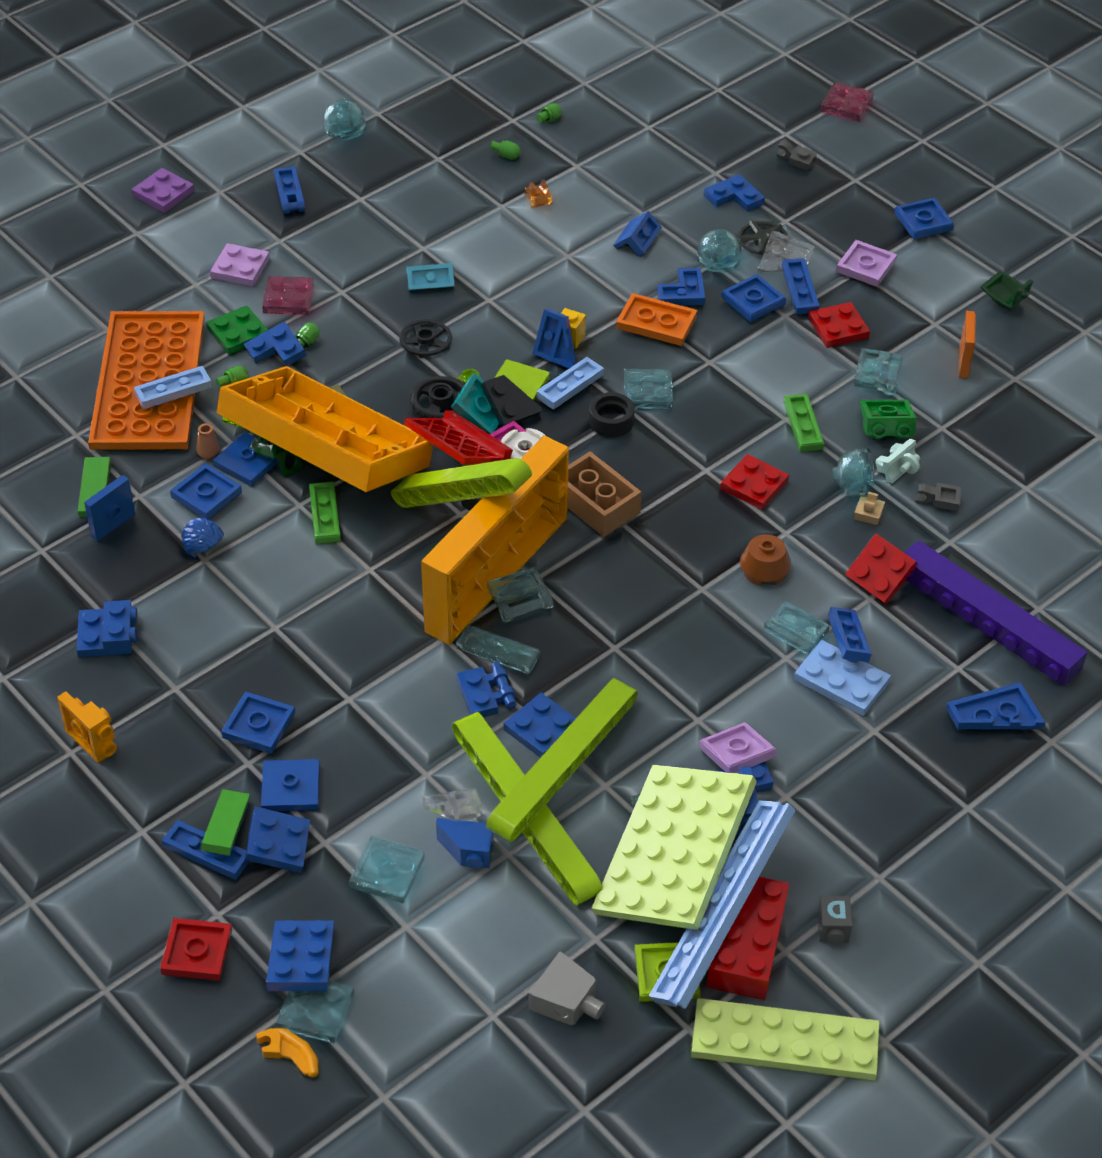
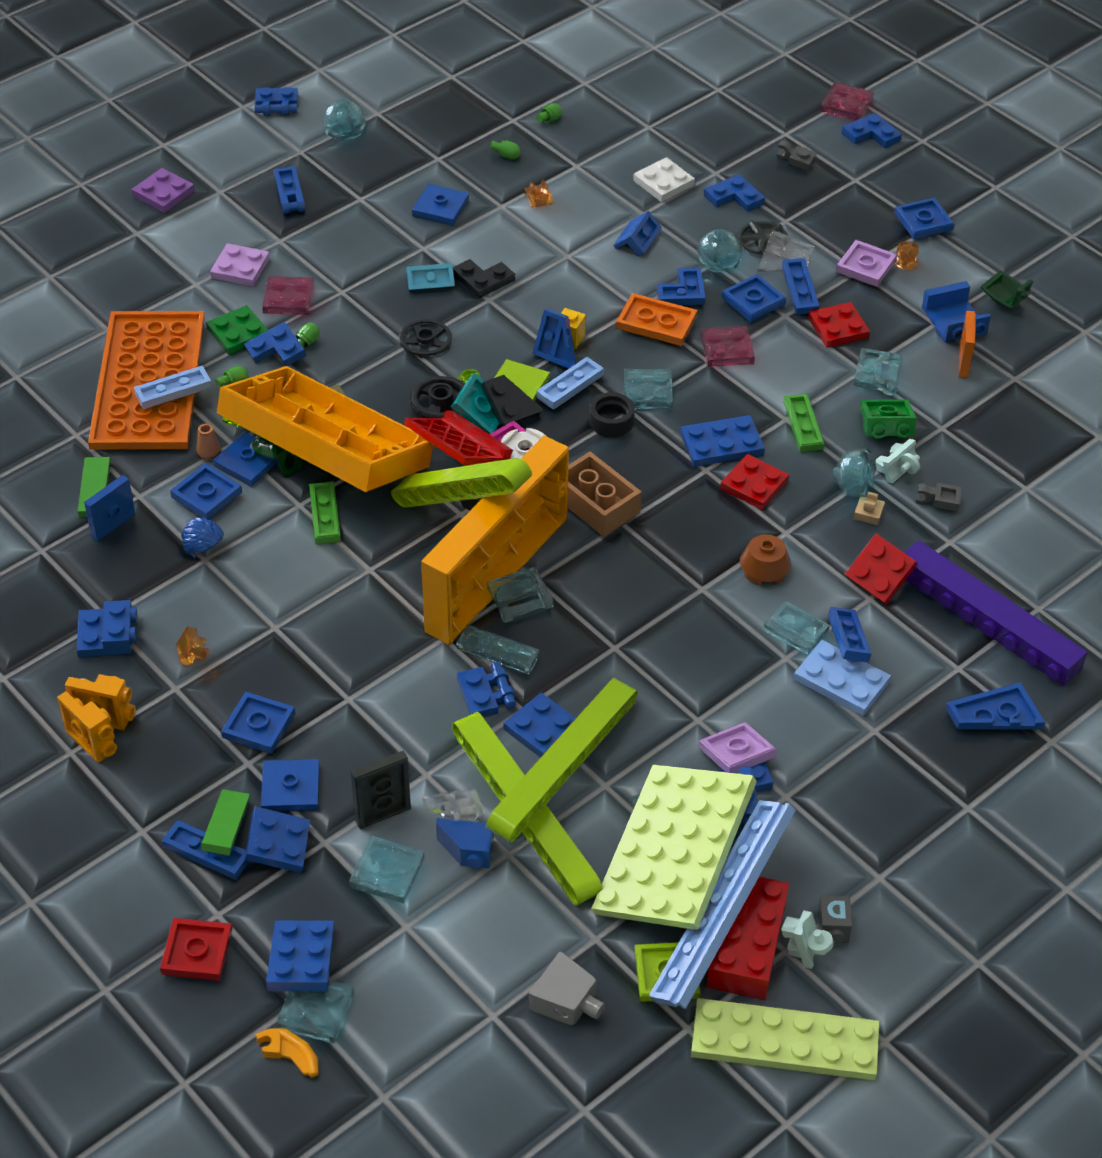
(105, 693): none -> light orange plate
(191, 646): none -> clear orange tile
(276, 100): none -> blue plate
(381, 789): none -> pearl dark grey tile
(440, 204): none -> blue plate
(481, 281): none -> black plate
(663, 179): none -> white plate
(722, 440): none -> blue plate
(727, 346): none -> clear pink plate
(806, 938): none -> light aqua hips
(872, 127): none -> blue plate
(907, 255): none -> clear orange wheel
(947, 311): none -> blue panel

